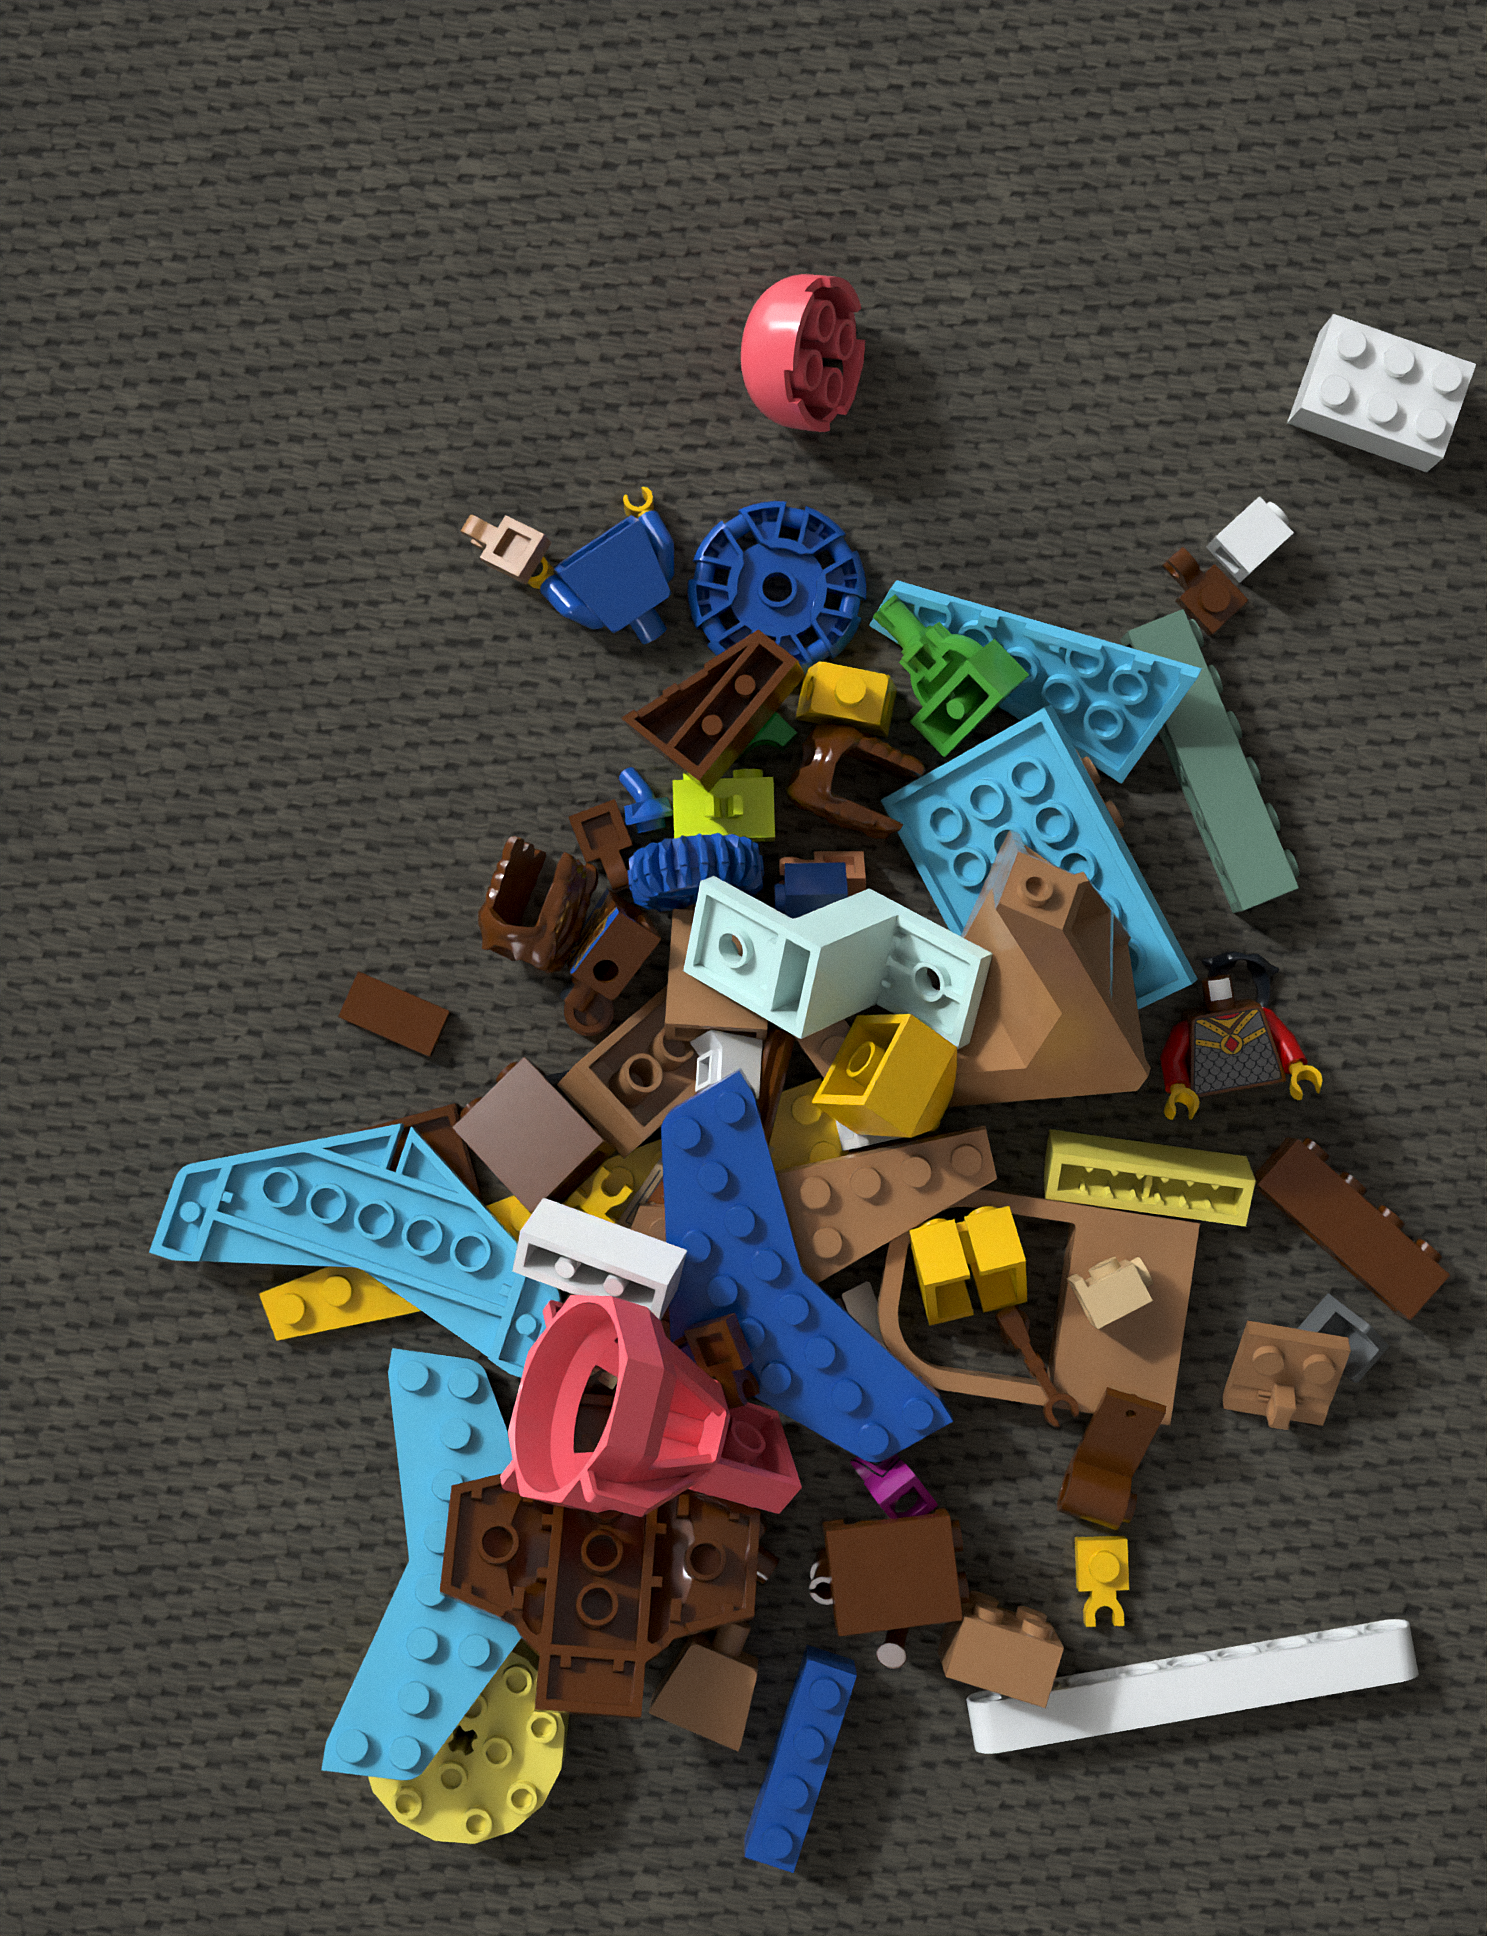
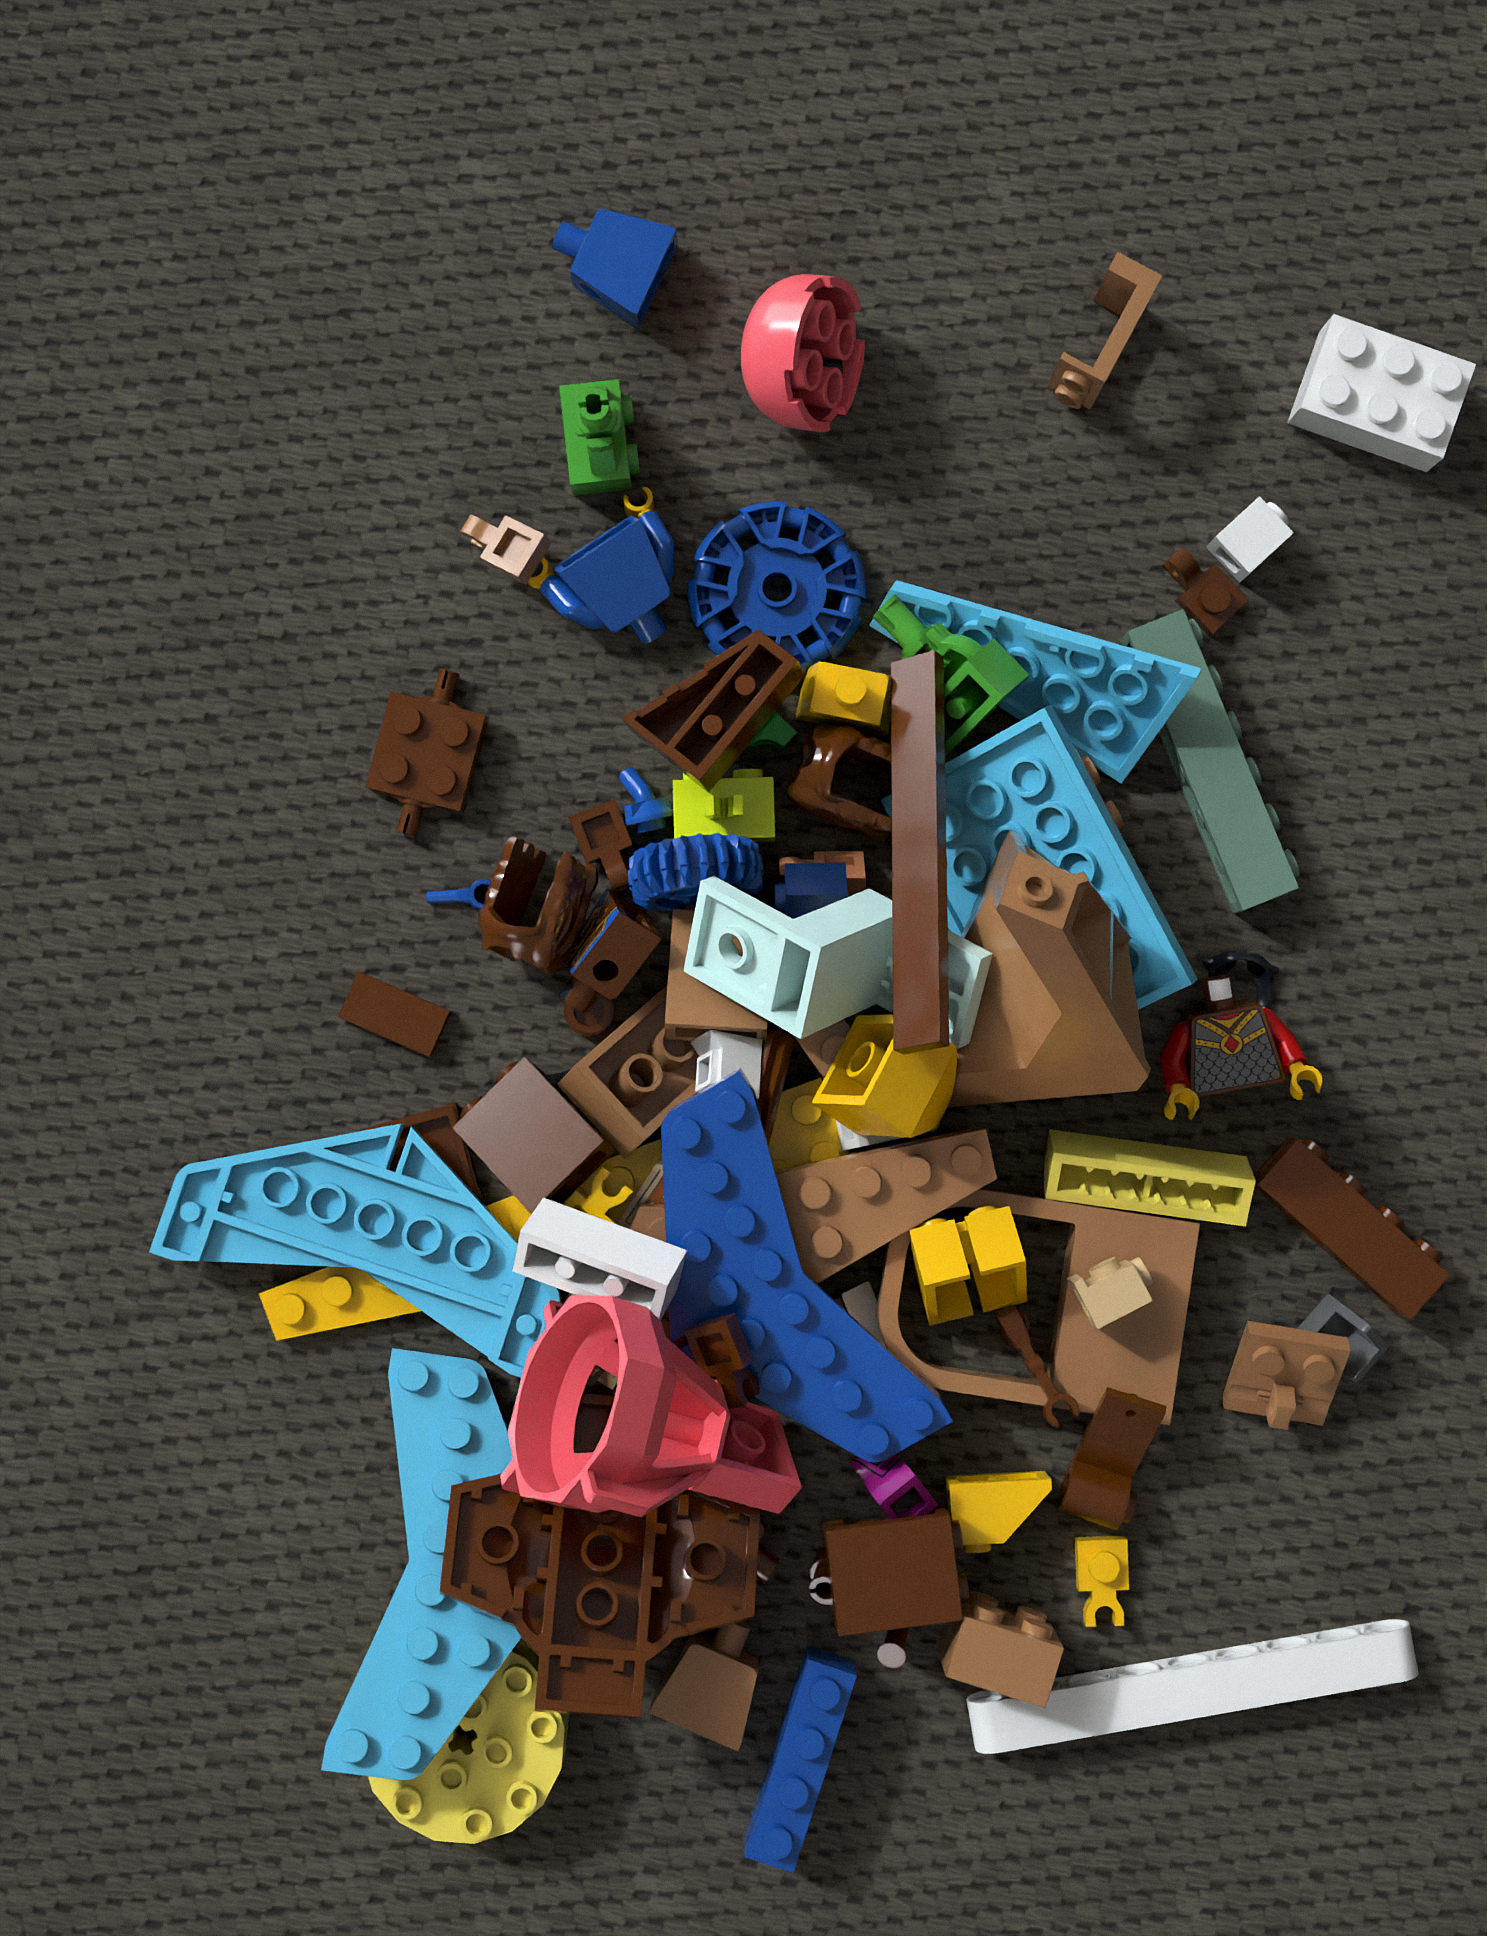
(427, 752): none -> reddish brown plate
(463, 895): none -> blue hand
(597, 438): none -> bright green brick
(618, 261): none -> blue torso
(919, 855): none -> reddish brown tile
(993, 1504): none -> yellow slope
(1125, 292): none -> medium nougat panel

